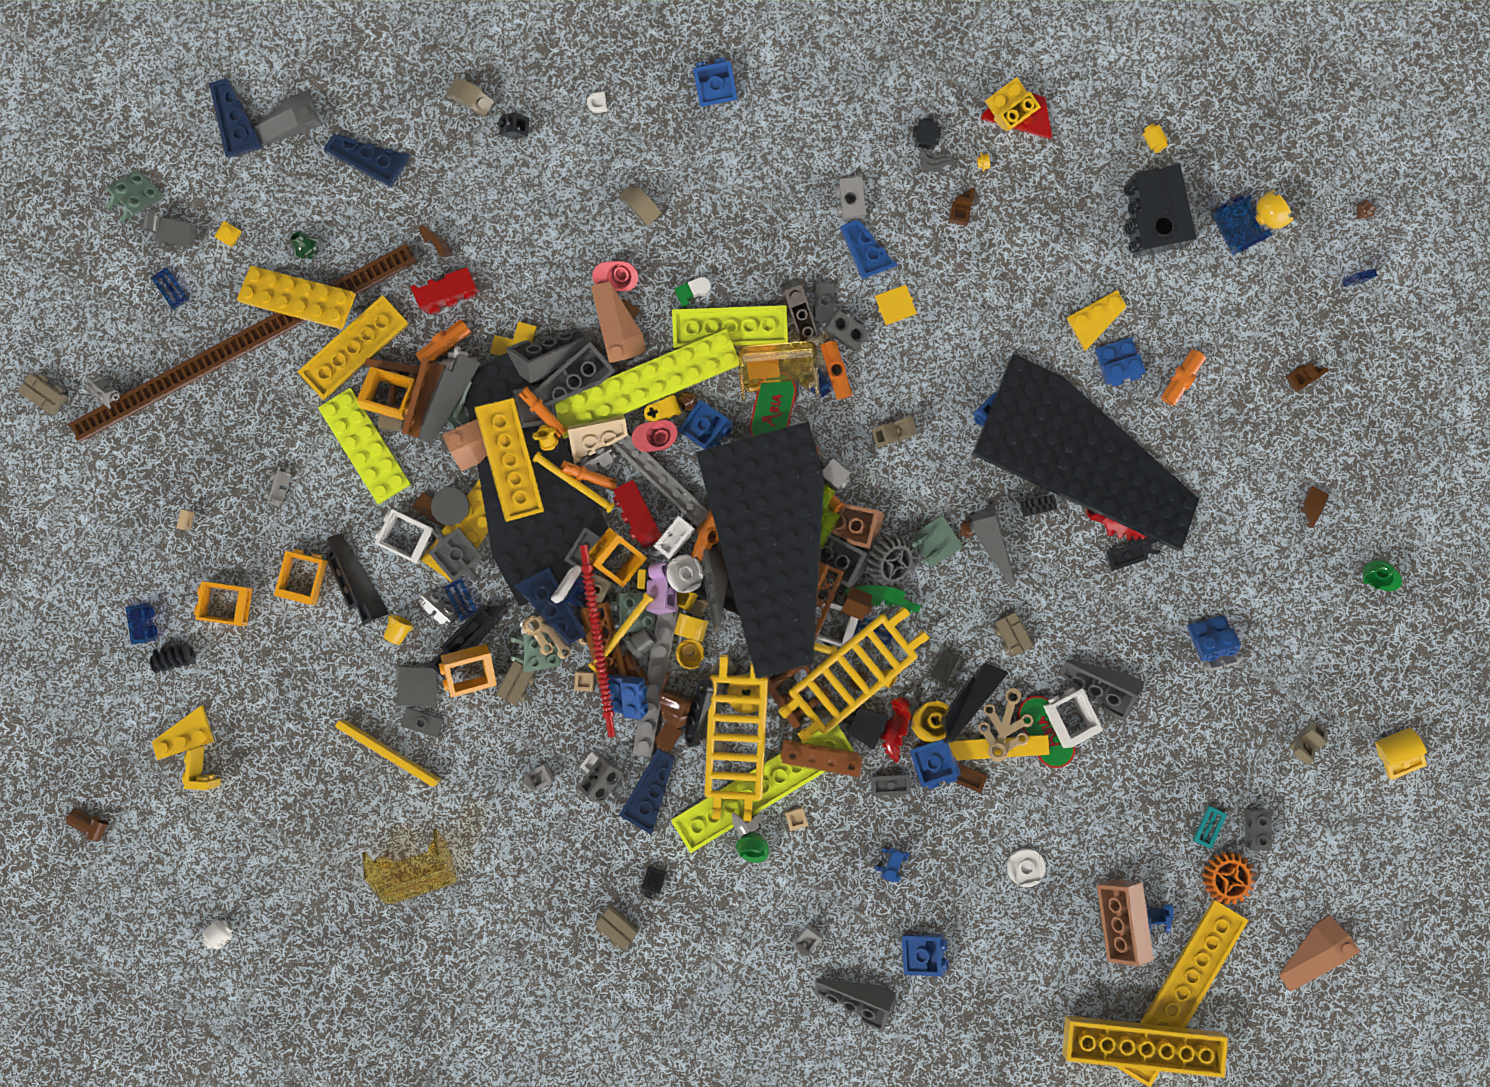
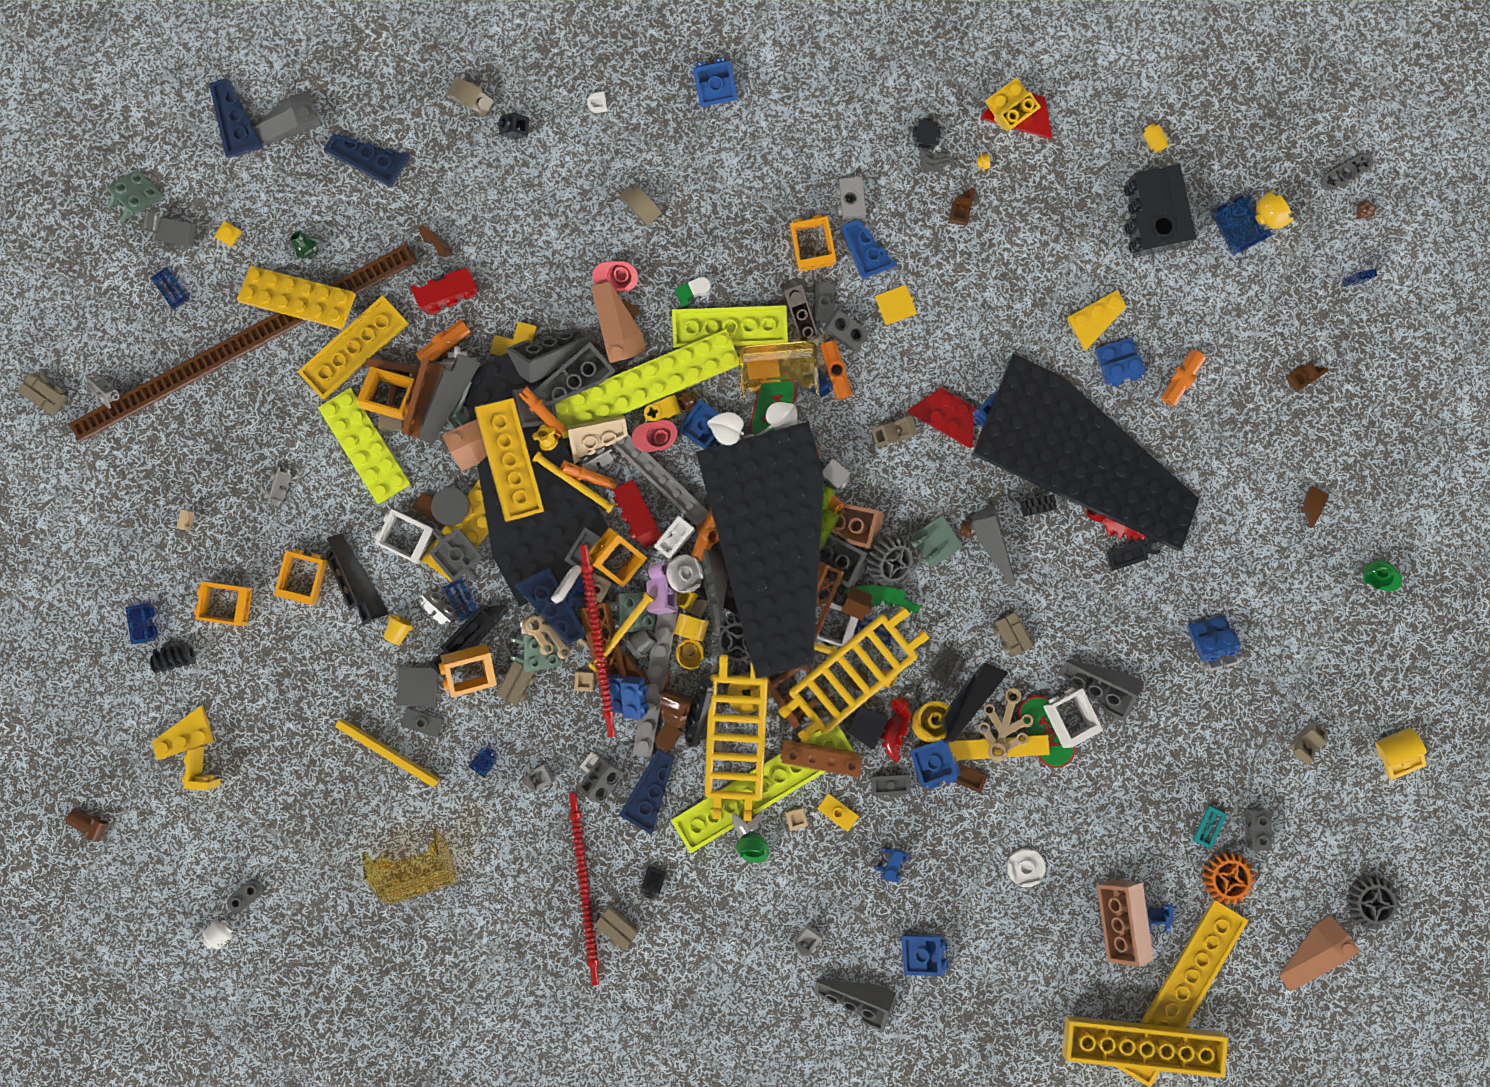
(244, 896): none -> dark grey plate
(483, 761): none -> clear blue bracket
(593, 961): none -> red hose
(642, 576): yellow tile -> none
(727, 426): none -> white plant
(730, 635): none -> dark grey gear
(816, 262): none -> light orange window
(837, 812): none -> yellow plate
(948, 415): none -> red wing
(1354, 172): none -> dark grey beam
(1374, 917): none -> dark grey gear

